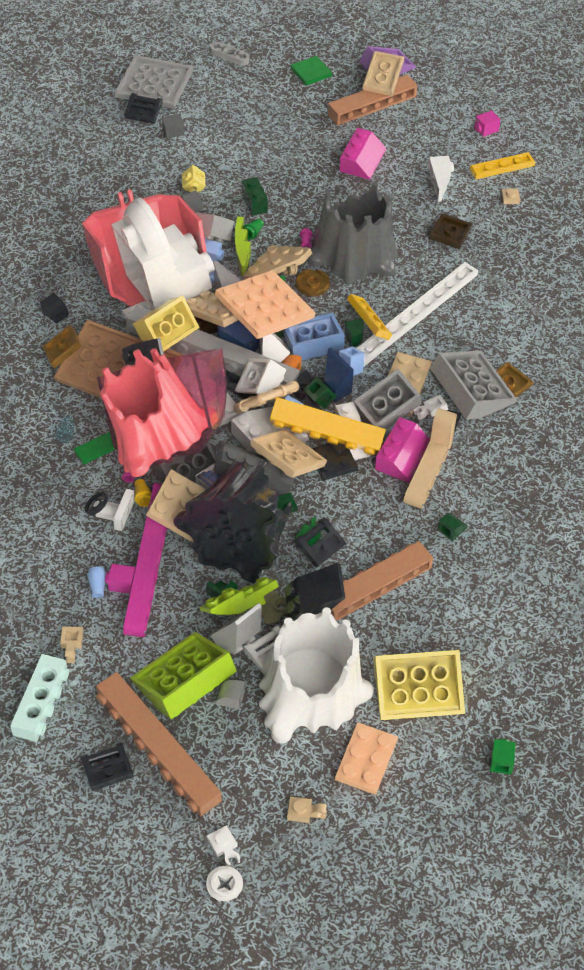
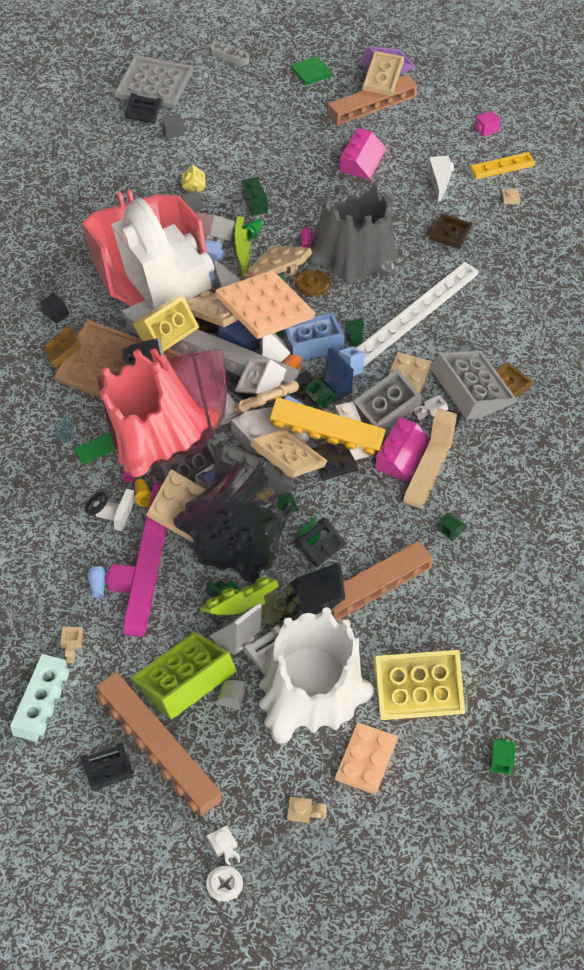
(369, 316): yellow tile -> none

